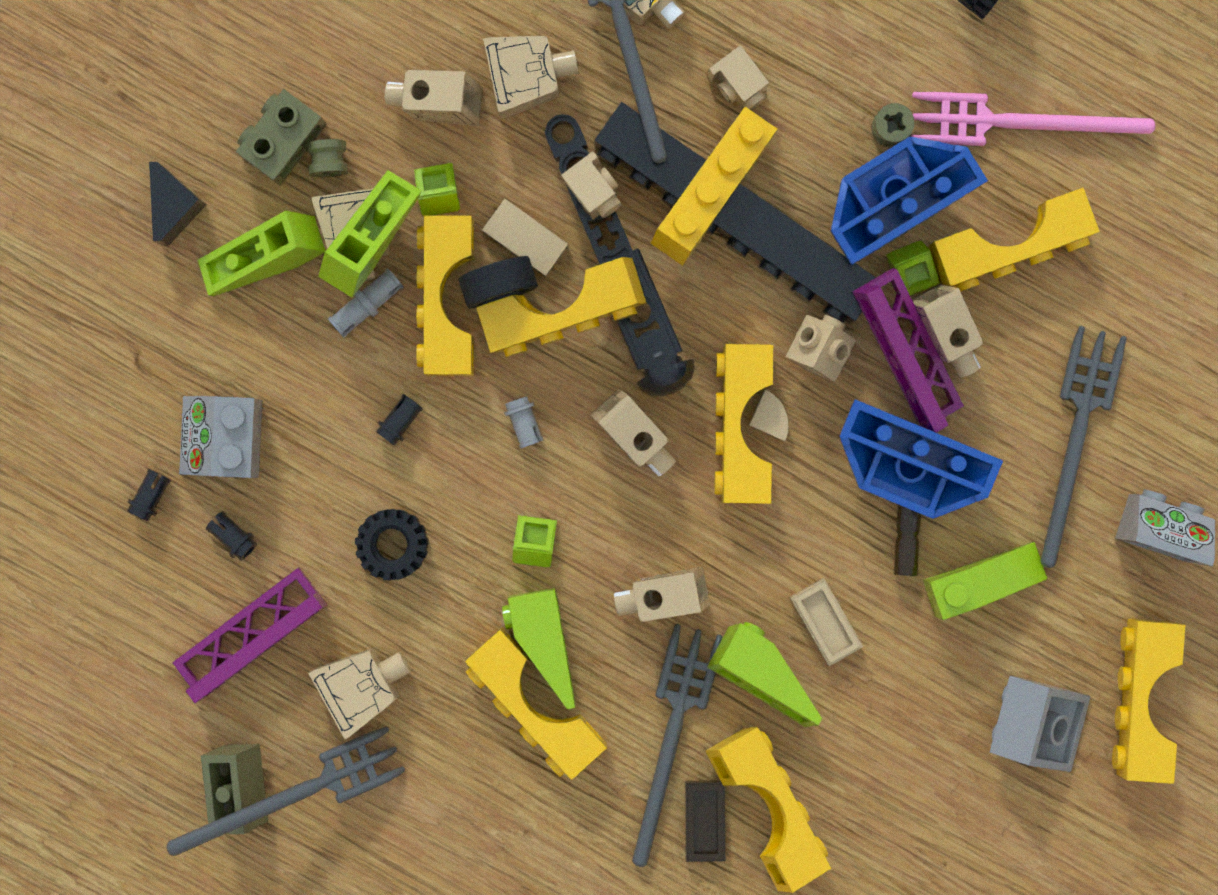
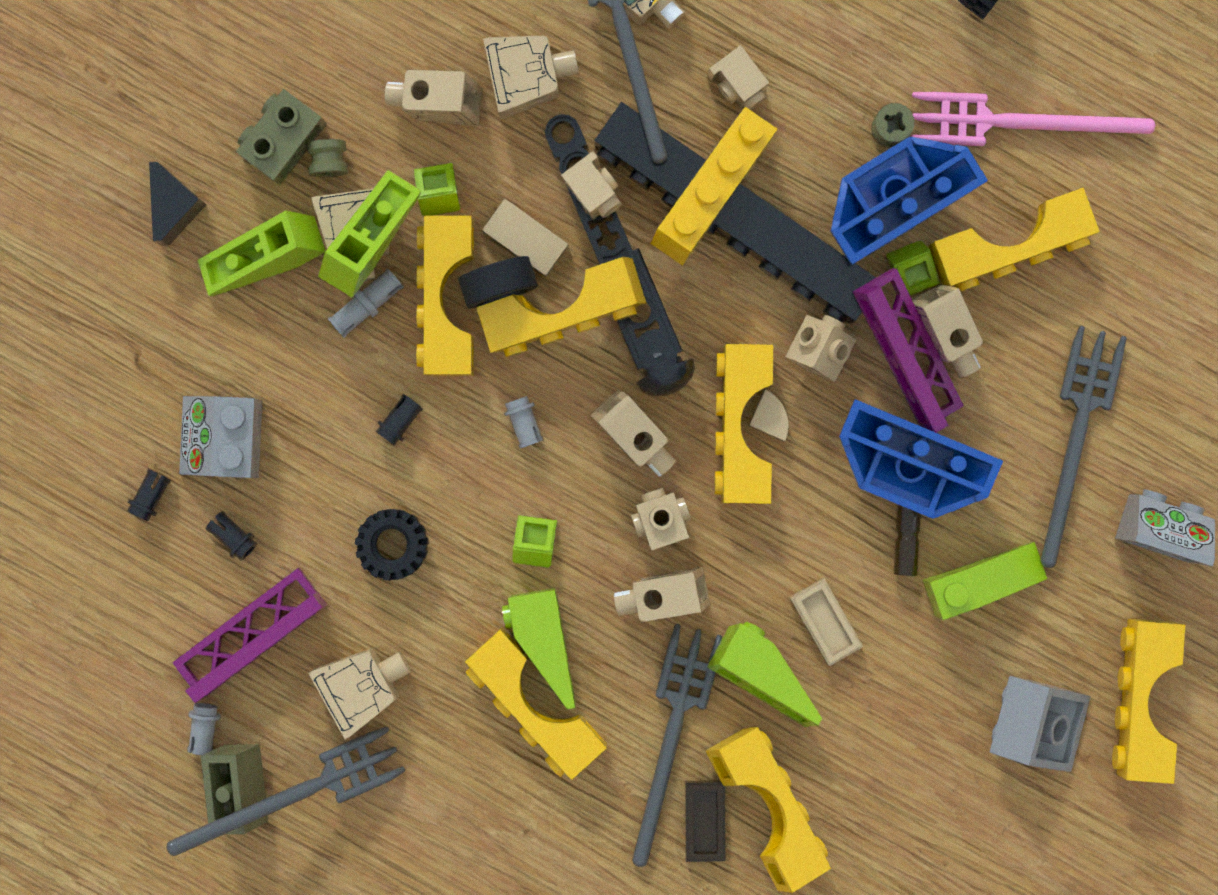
(202, 728): none -> light grey pin
(669, 532): none -> tan brick

